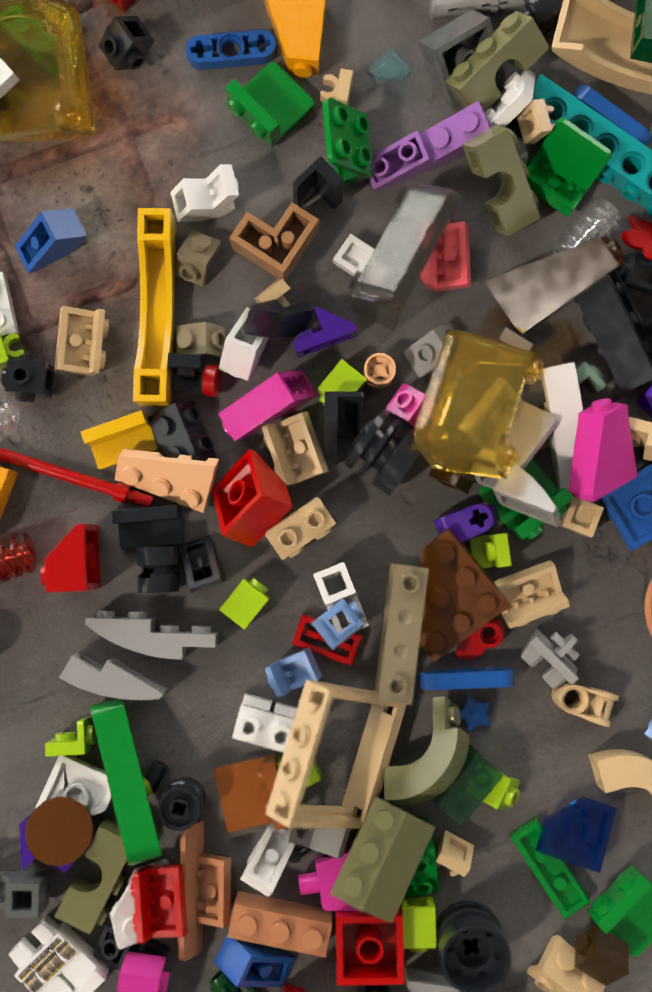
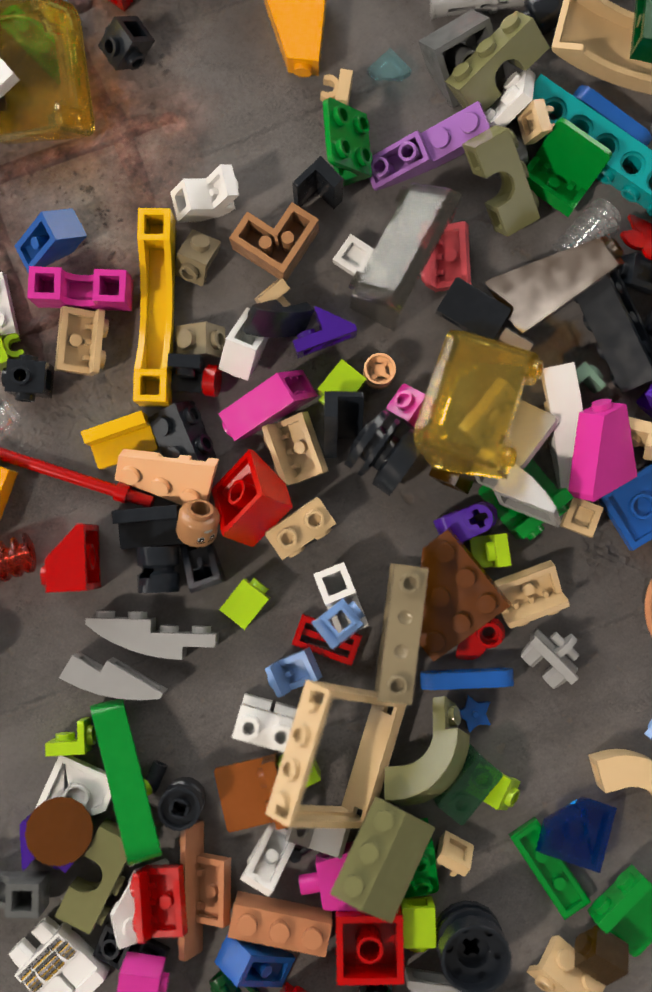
(103, 290): none -> dark pink arch
(198, 523): none -> medium nougat head
(220, 40): blue beam -> none
(269, 103): green bracket -> none
(426, 351): light grey bracket -> none
(472, 309): none -> black panel
(589, 703): tan piece -> none

